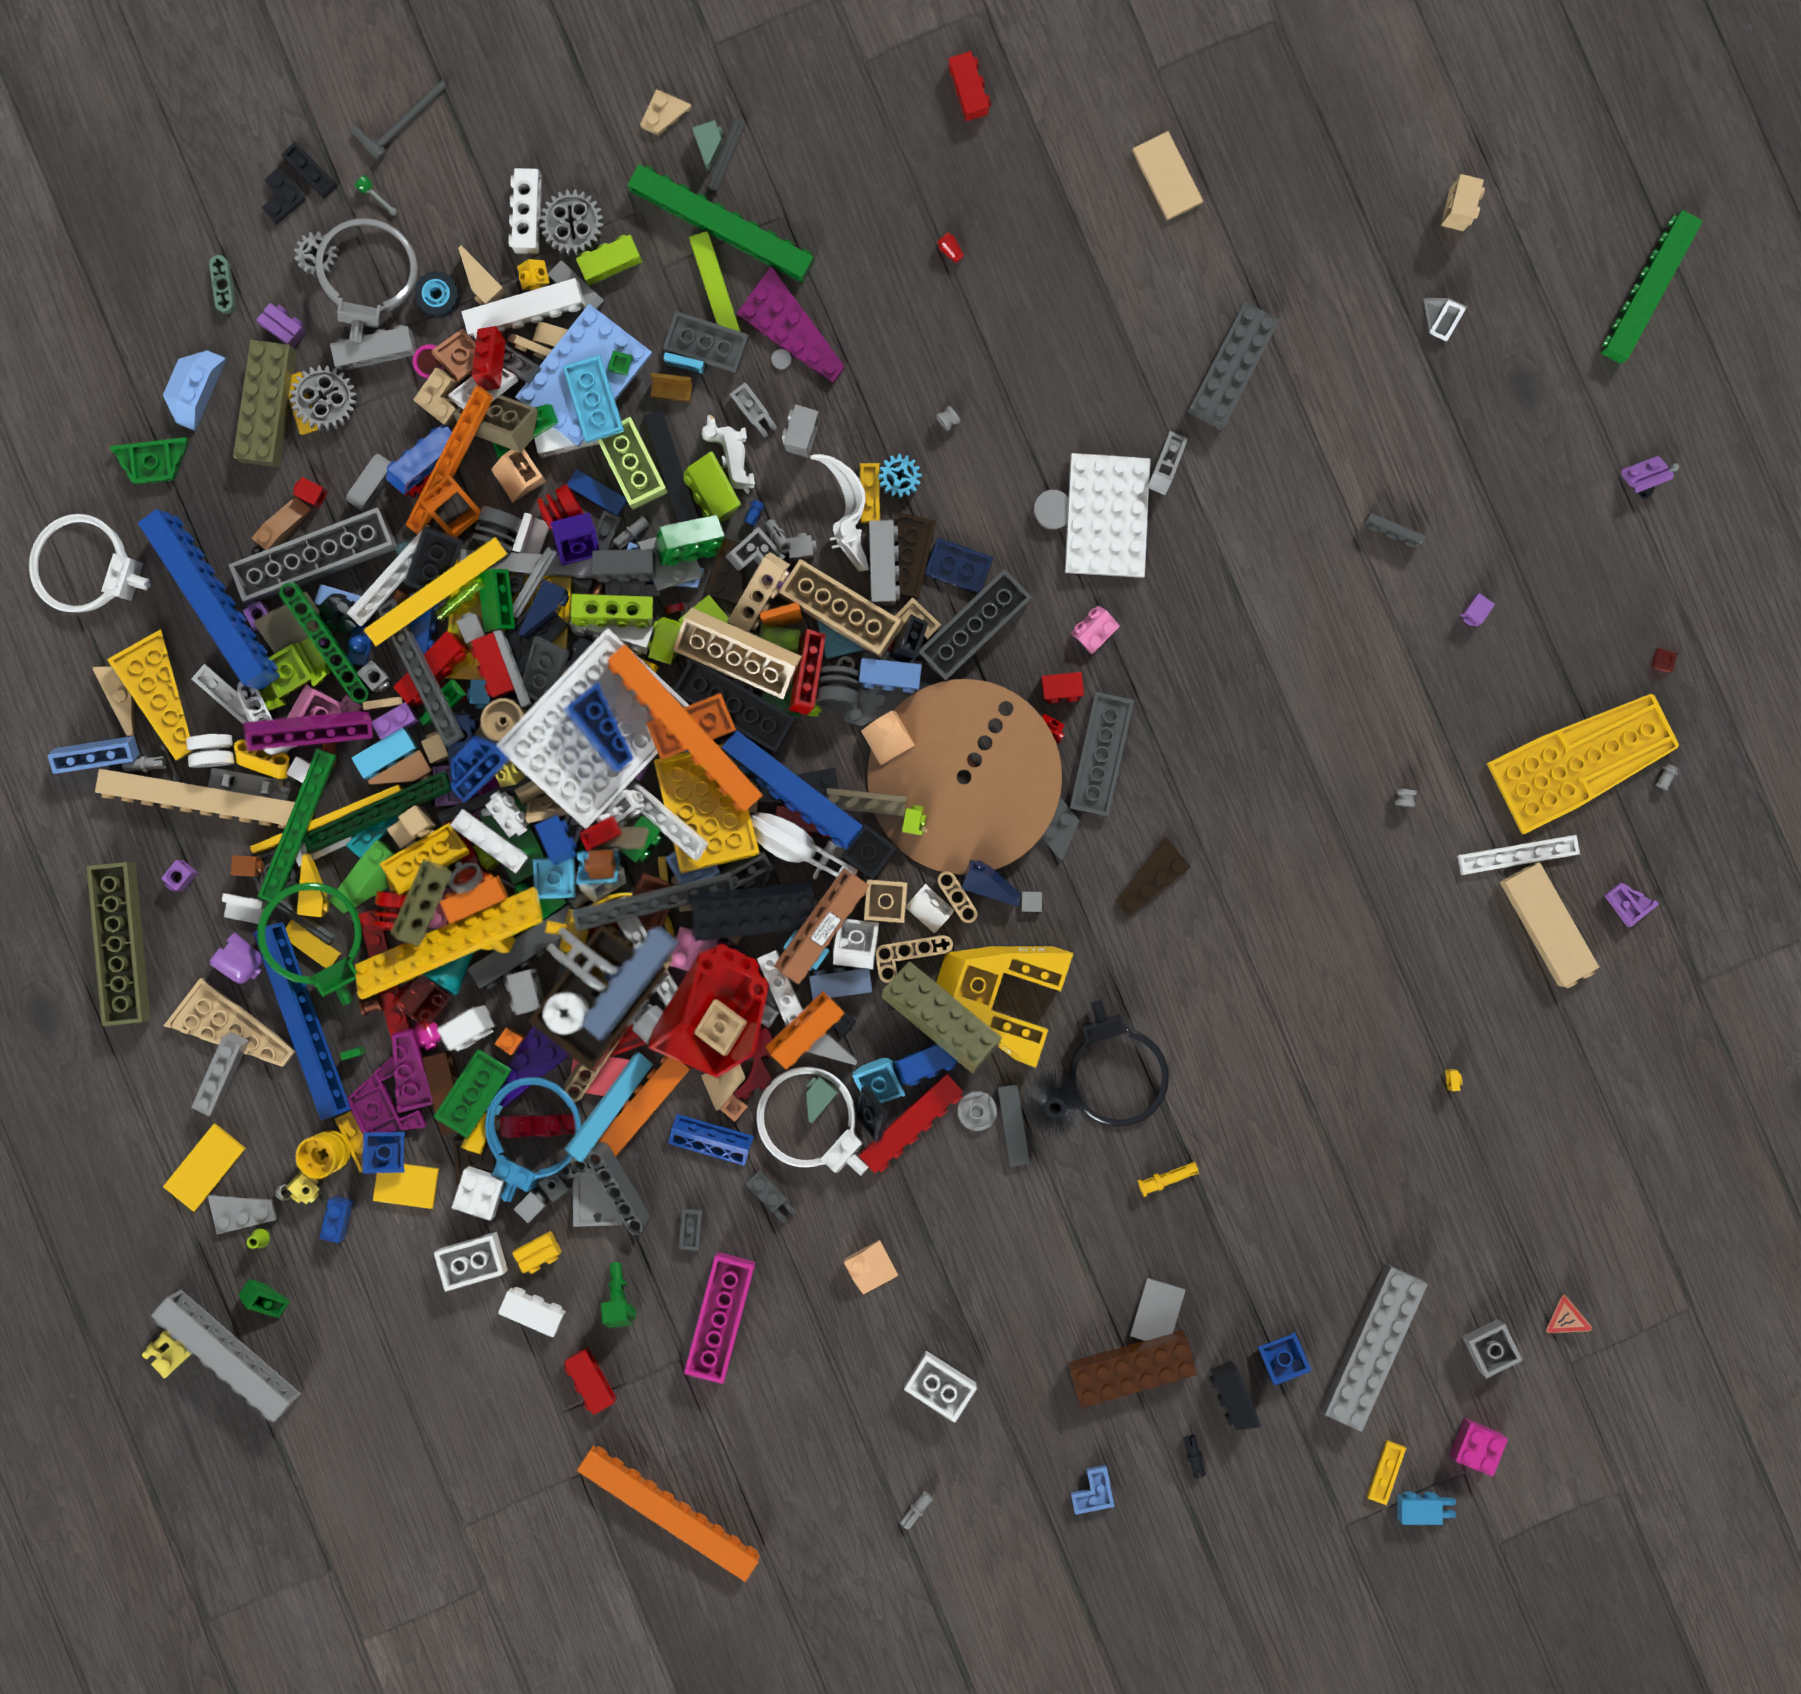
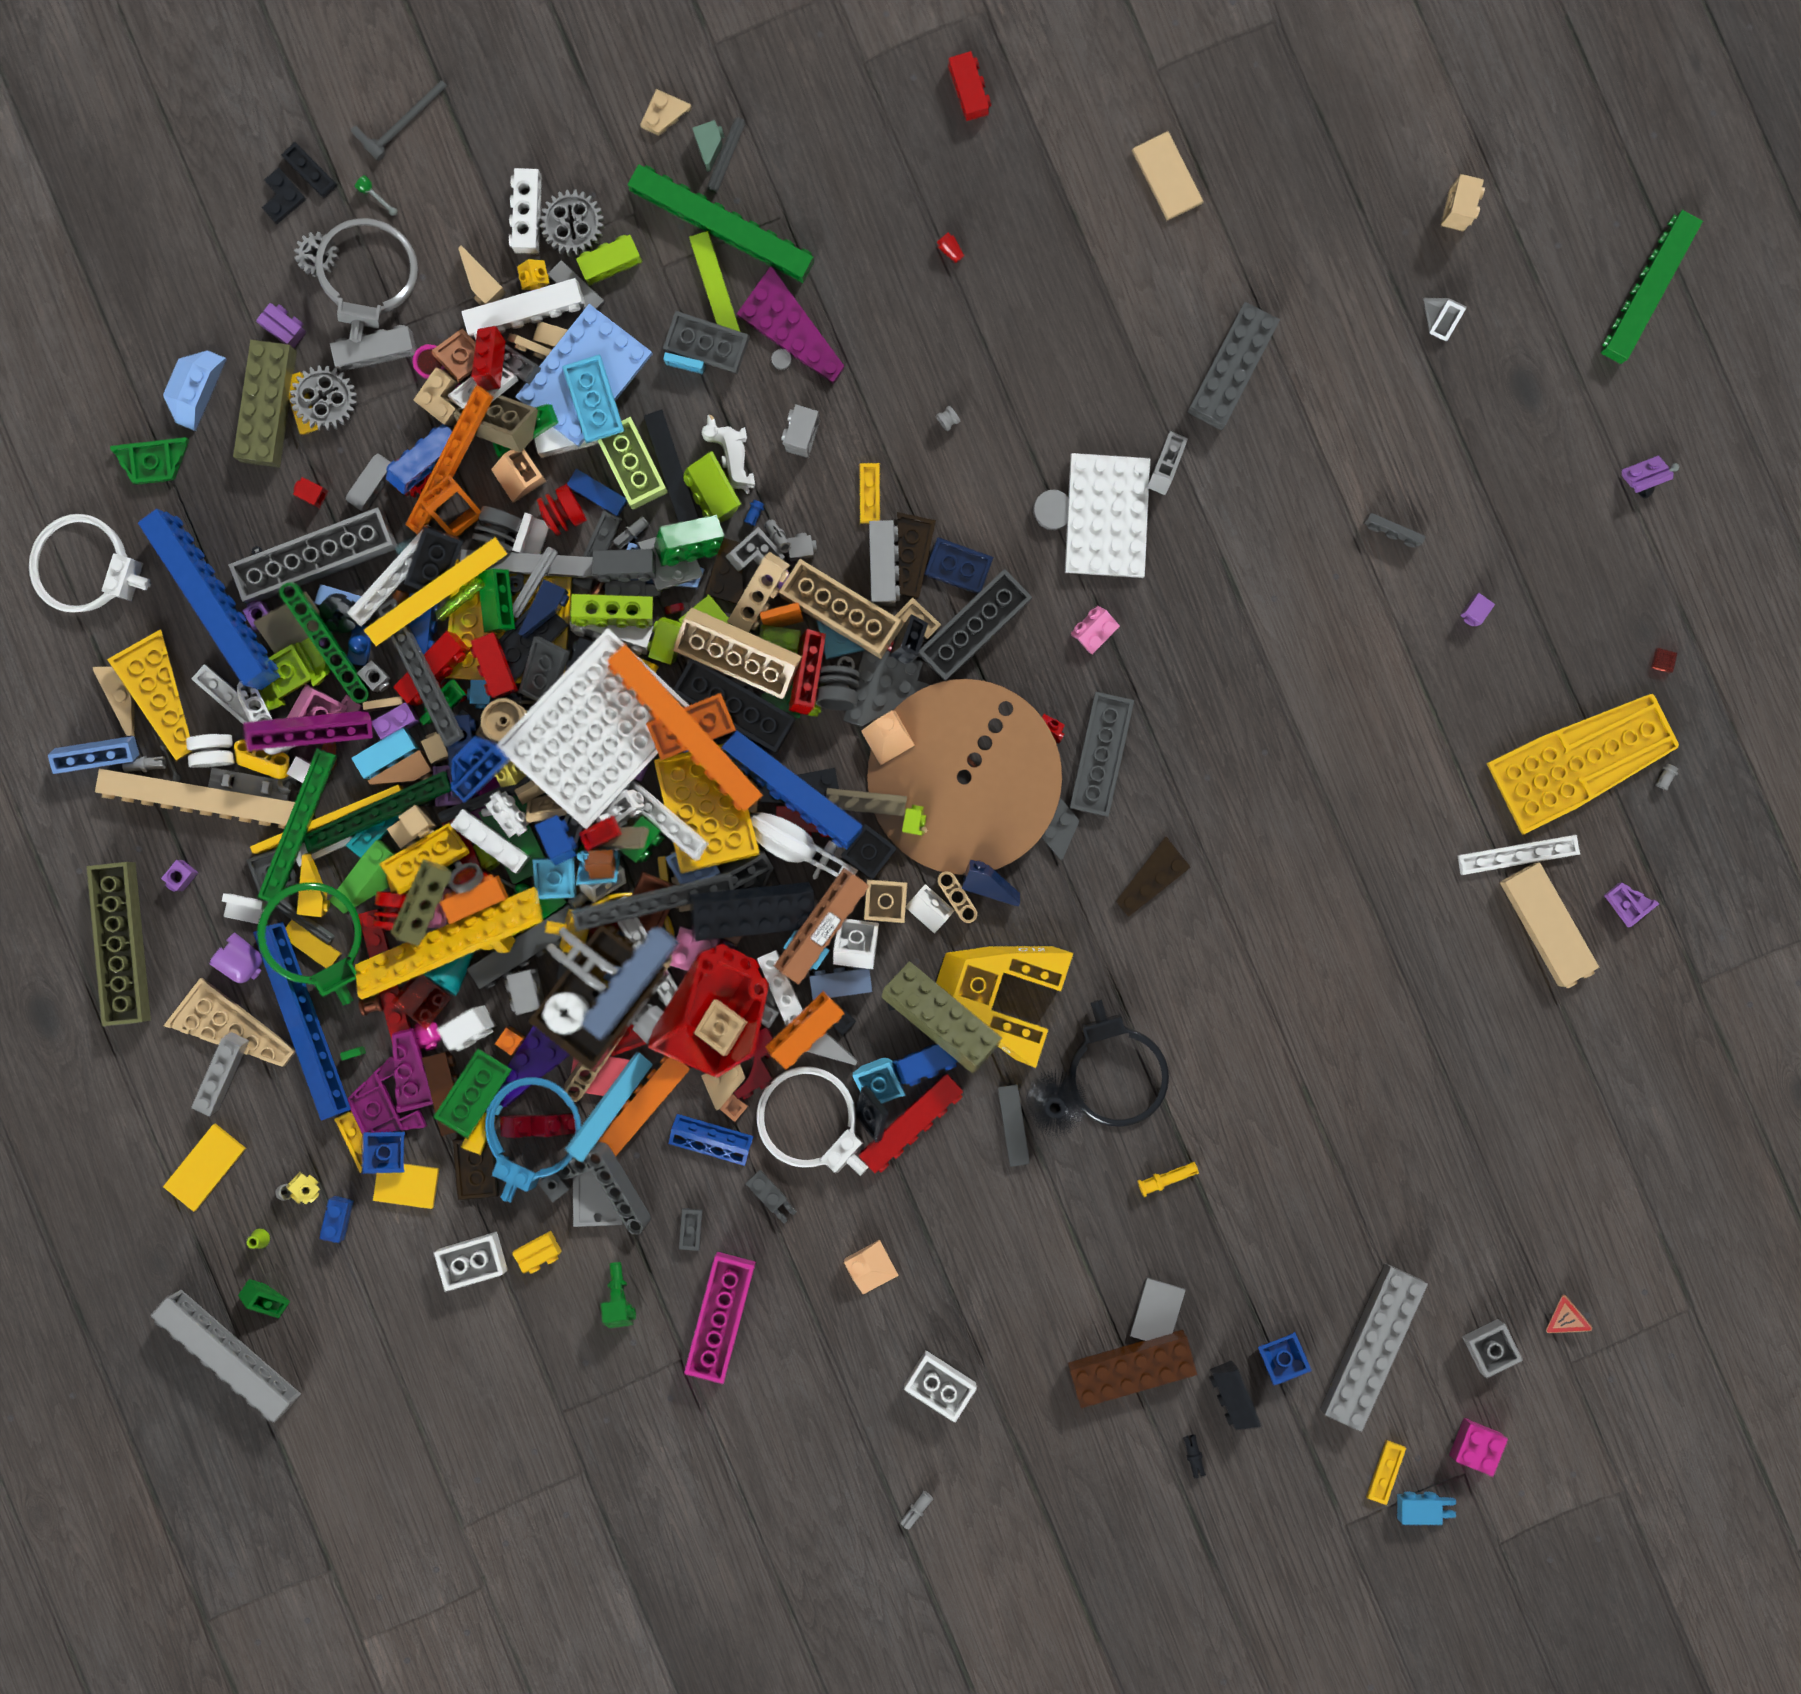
(170, 1358): light yellow plate -> none
(226, 270): sand green beam -> none
(237, 1213): light grey wing -> none
(247, 866): dark orange brick -> none
(281, 524): medium nougat slope -> none
(323, 1154): yellow wheel -> none
(428, 286): black wheel -> none
(471, 627): light grey brick -> none
(479, 1193): white brick -> none
(512, 669): light grey tile -> none
(531, 1205): light grey brick -> none
(532, 1311): white brick -> none
(575, 538): dark purple brick -> none
(589, 1380): red brick -> none
(595, 721): blue wedge -> none
(620, 363): green tile -> none
(669, 1512): orange brick -> none
(671, 387): pearl gold panel -> none
(752, 408): light grey hinge -> none
(818, 1096): sand green slope -> none
(844, 530): white piece -> none
(889, 675): medium blue brick -> none
(907, 478): medium azure gear -> none
(914, 953): tan beam -> none
(977, 1110): light grey tile -> none
(1031, 902): light grey tile -> none
(1061, 687): red brick -> none
(1099, 1494): medium blue plate -> none
(1405, 797): light grey wheel -> none
(1453, 1080): yellow plate -> none

